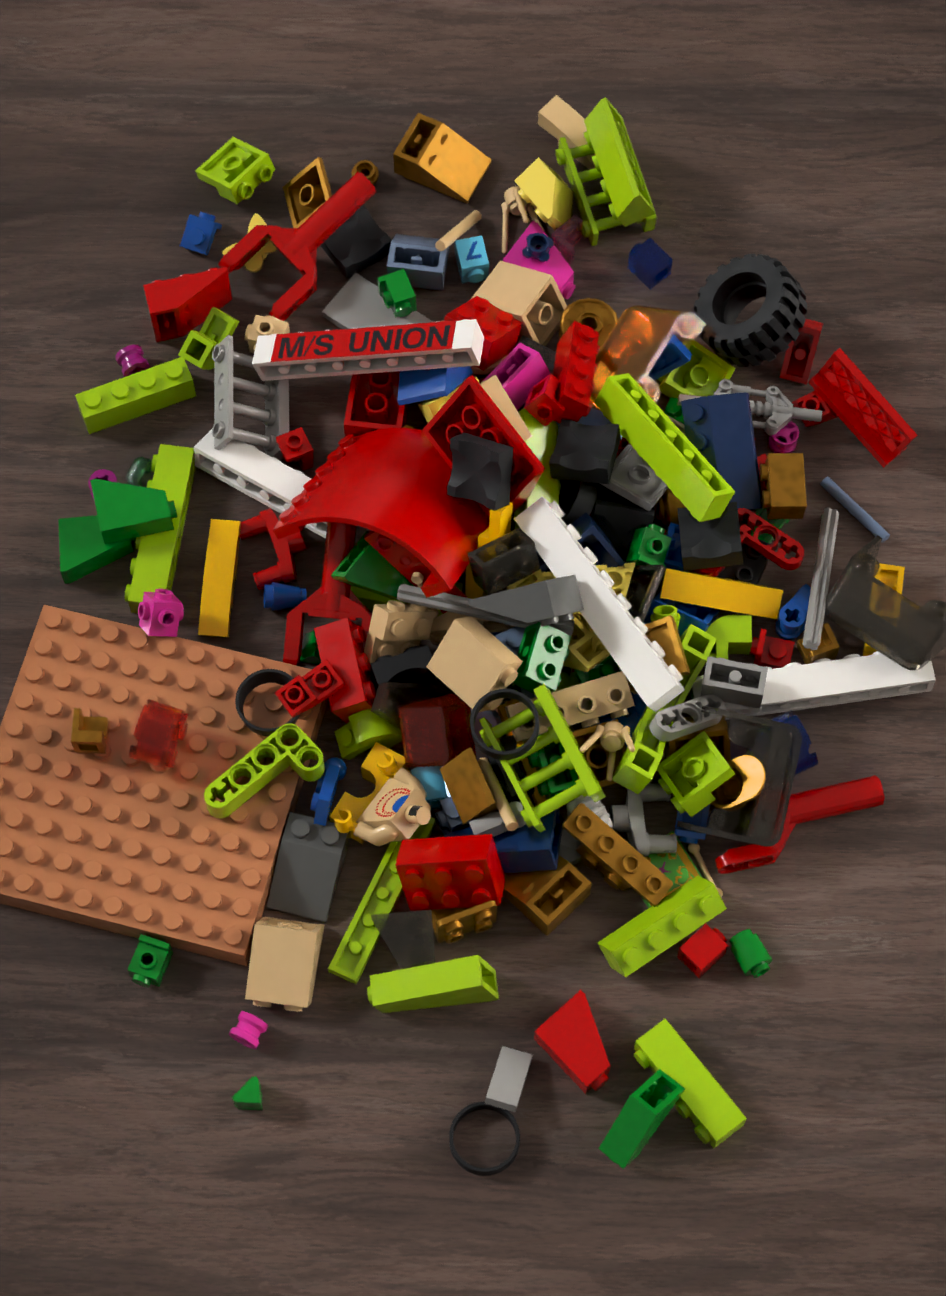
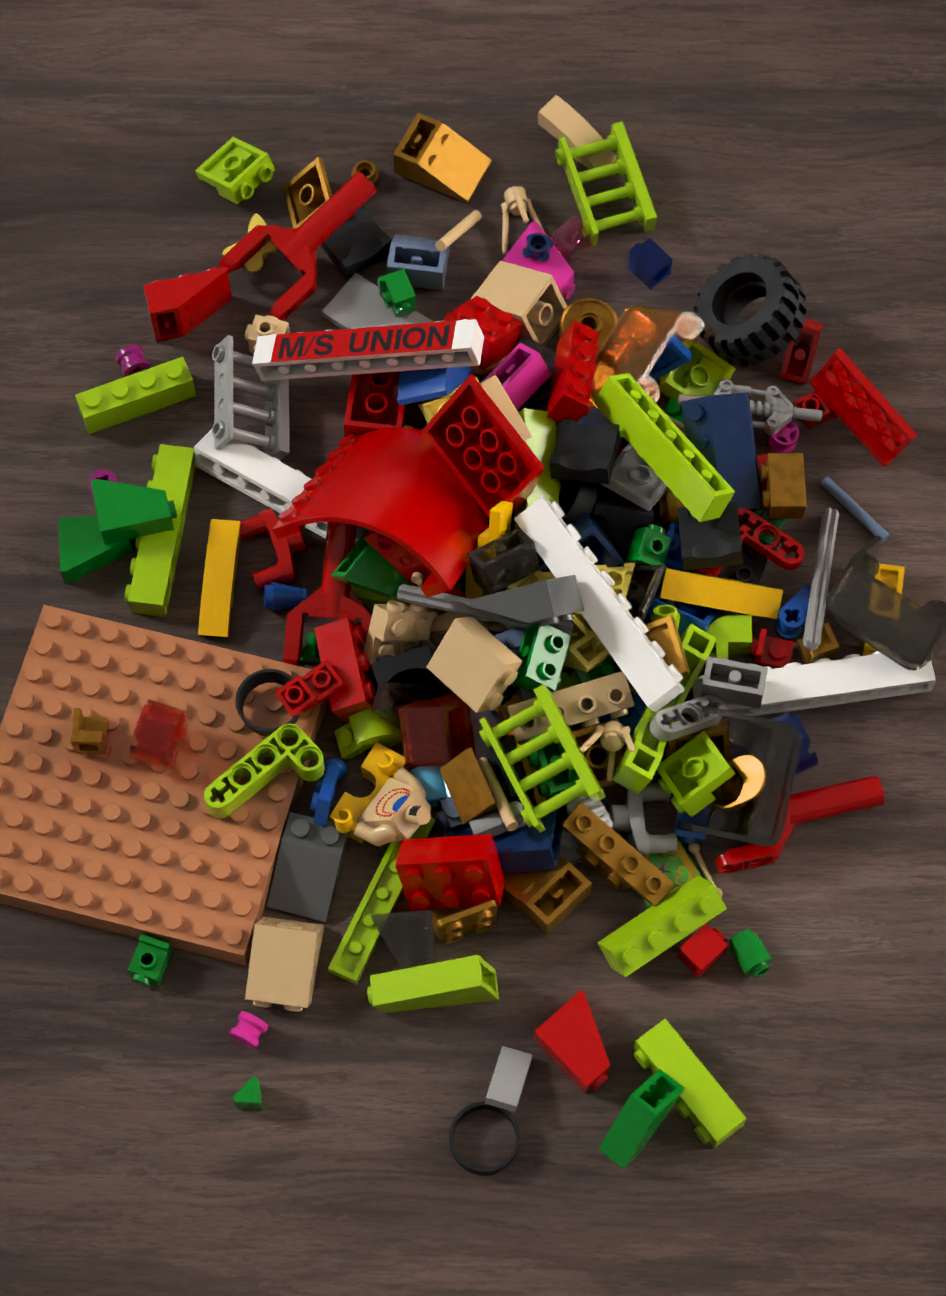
(137, 469): clear green arm -> none
(160, 613): dark pink brick -> none
(200, 232): blue bracket -> none
(200, 345): lime brick -> none
(296, 448): red bracket -> none
(472, 259): medium azure brick -> none
(480, 470): black brick -> none
(497, 694): black tyre -> none
(542, 401): red bracket -> none
(546, 193): light yellow slope -> none
(618, 164): lime slope -> none

